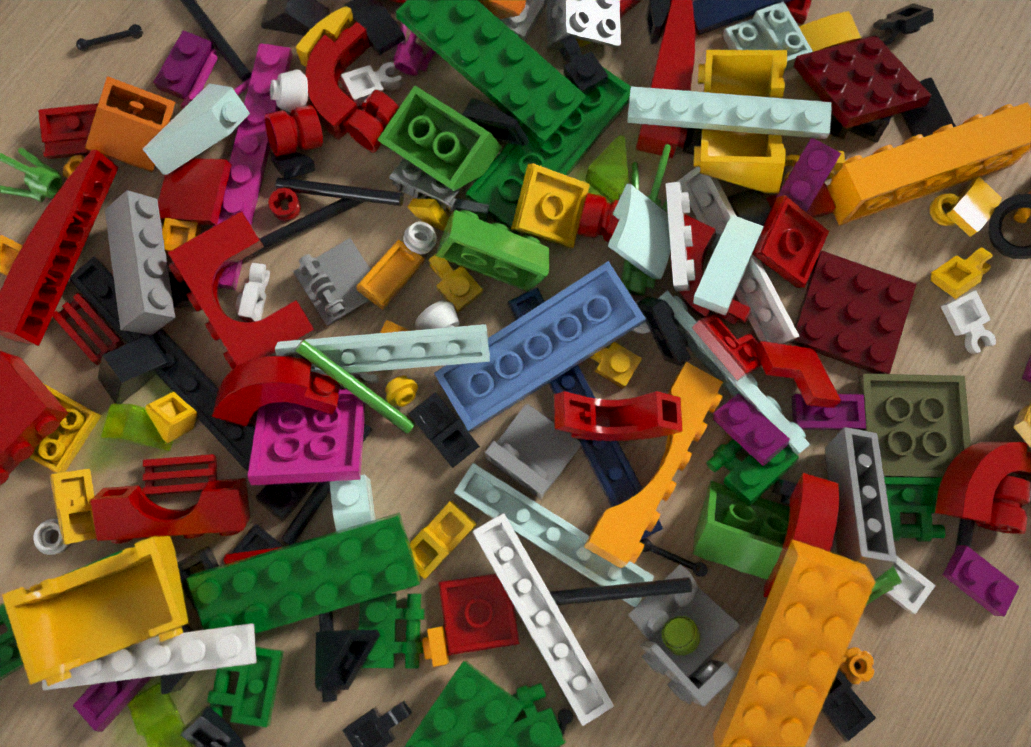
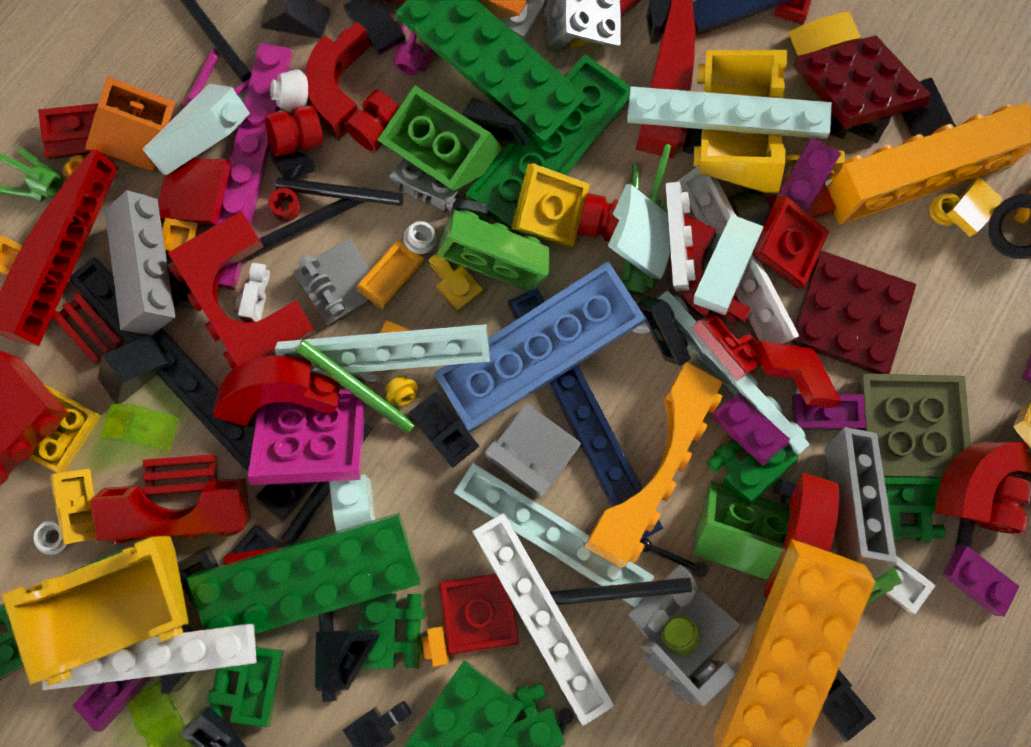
(134, 31): black hinge -> none
(171, 416): yellow slope -> none
(183, 65): magenta plate -> none
(330, 26): yellow slope -> none
(364, 81): white plate -> none
(429, 211): yellow tile -> none
(438, 315): white cone -> none
(440, 538): yellow slope -> none
(581, 69): black plate -> none
(609, 170): clear neon green slope -> none
(616, 364): yellow plate -> none
(618, 419): red arch -> none
(769, 30): light aqua slope -> none
(865, 660): light orange plate -> none
(907, 20): black plate -> none
(961, 275): yellow plate -> none
(967, 317): white plate -> none

